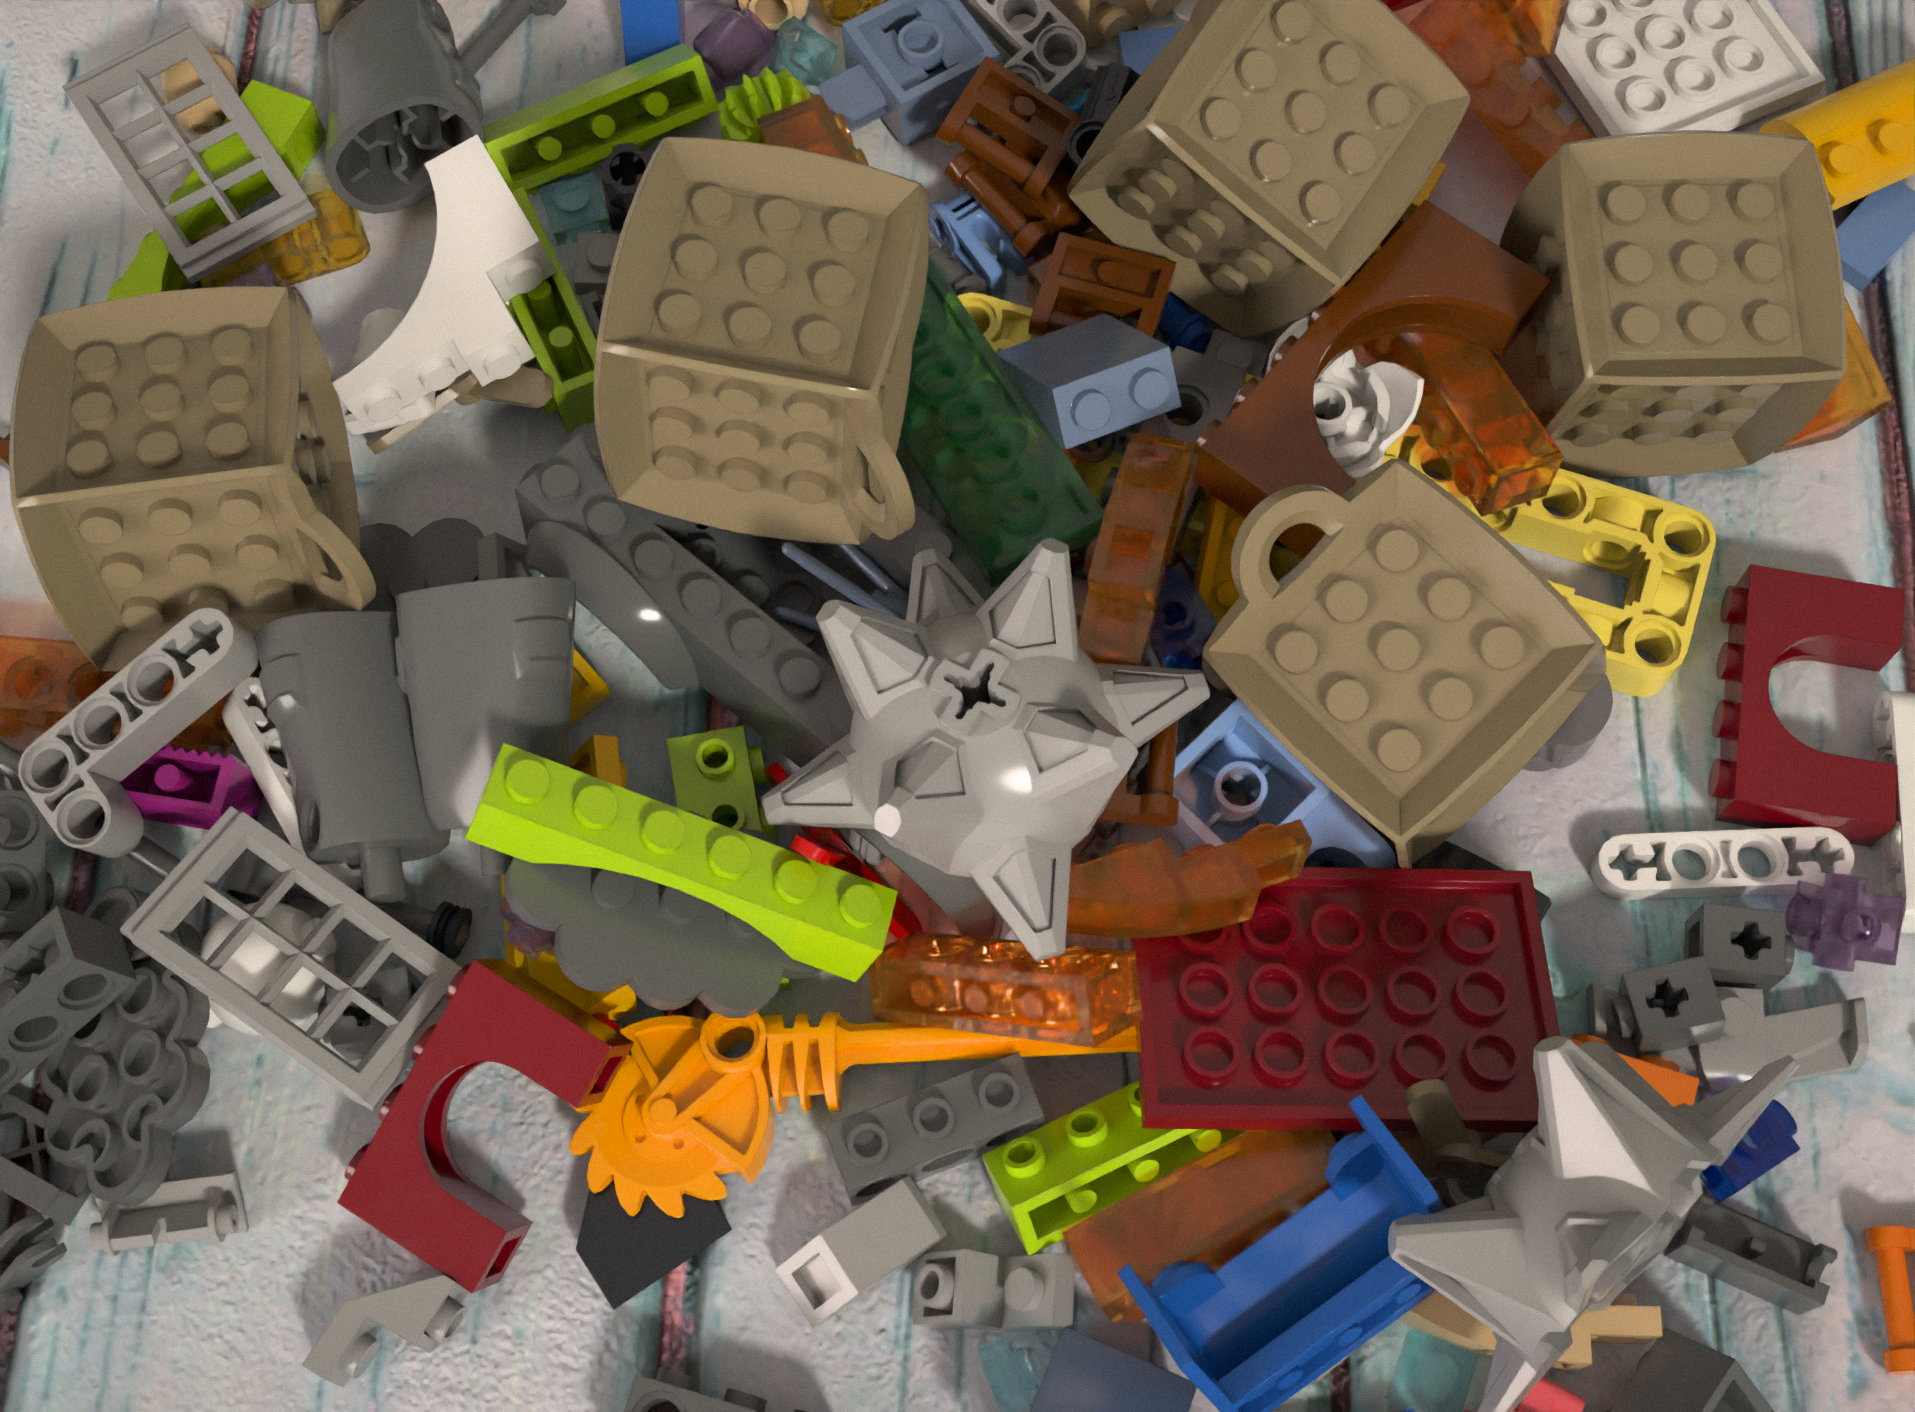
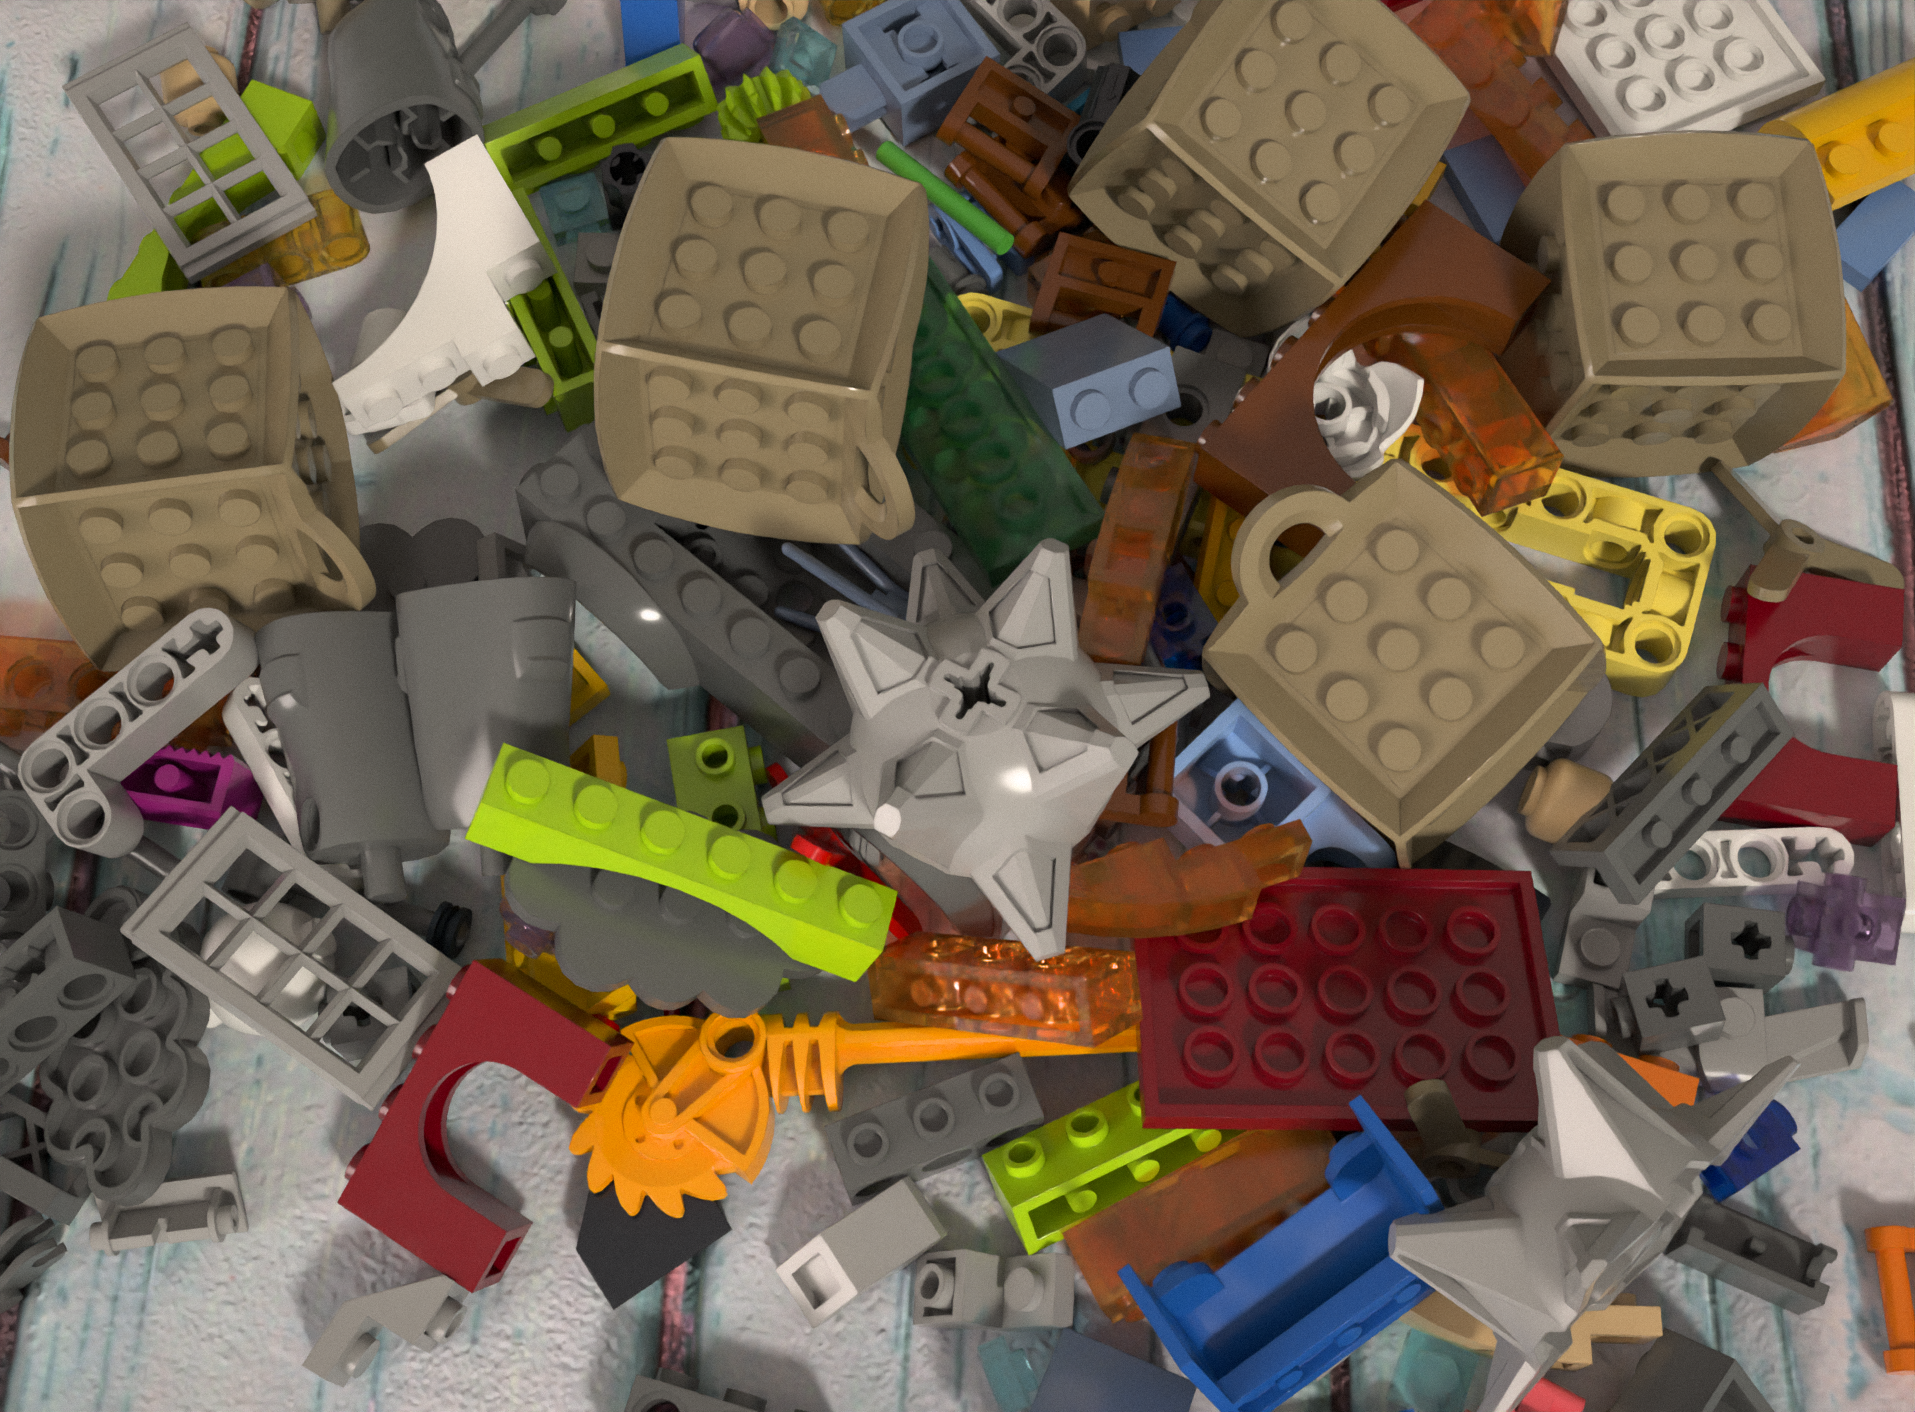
(946, 198): none -> bright green bar
(1483, 184): none -> medium blue tile
(1559, 797): none -> tan head
(1597, 934): none -> light grey slope
(1676, 789): none -> dark grey fence
(1799, 549): none -> dark tan piece

